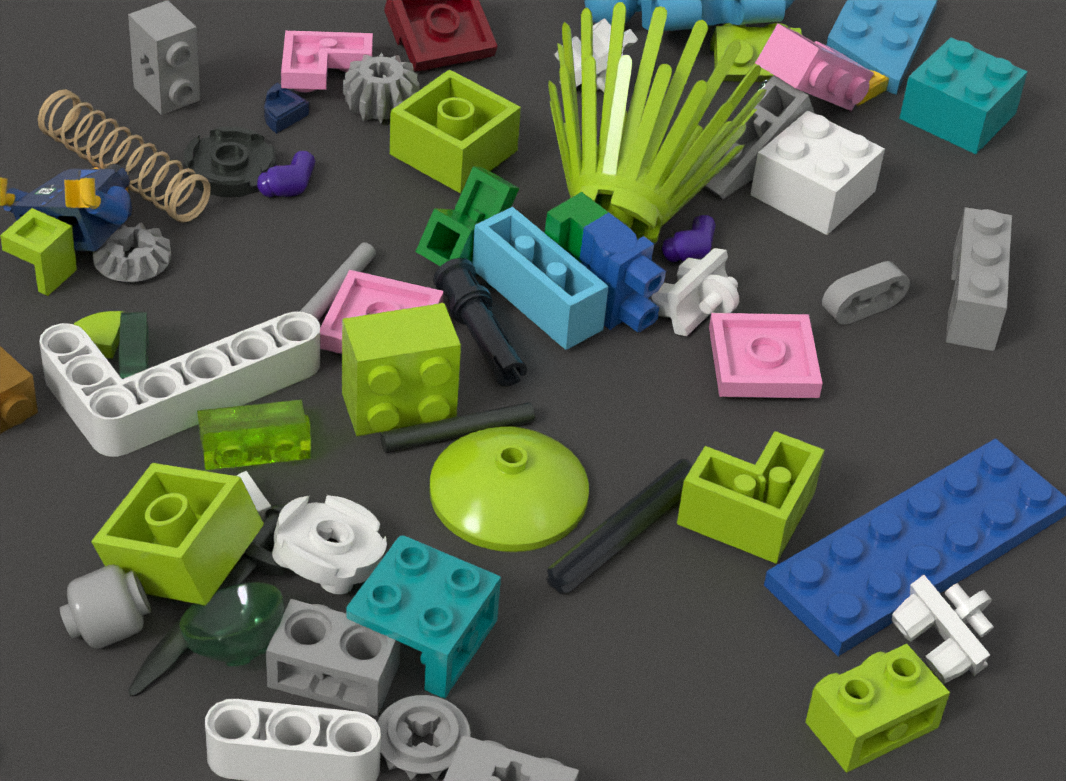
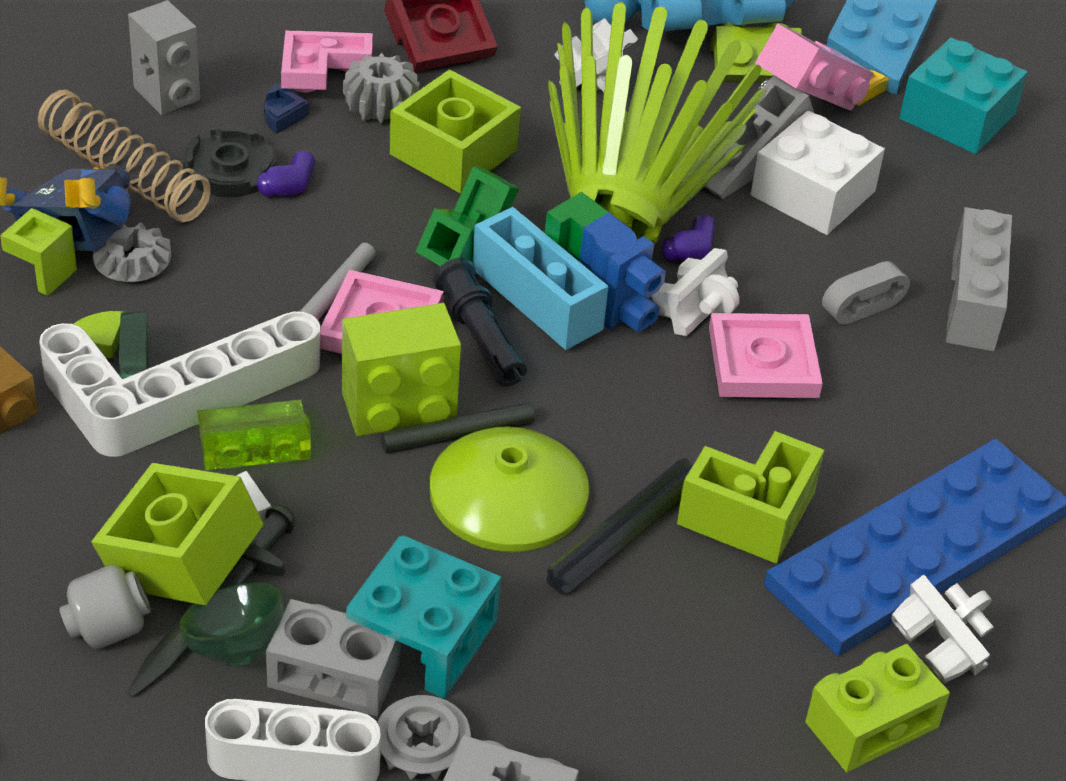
(304, 548): white plate -> none

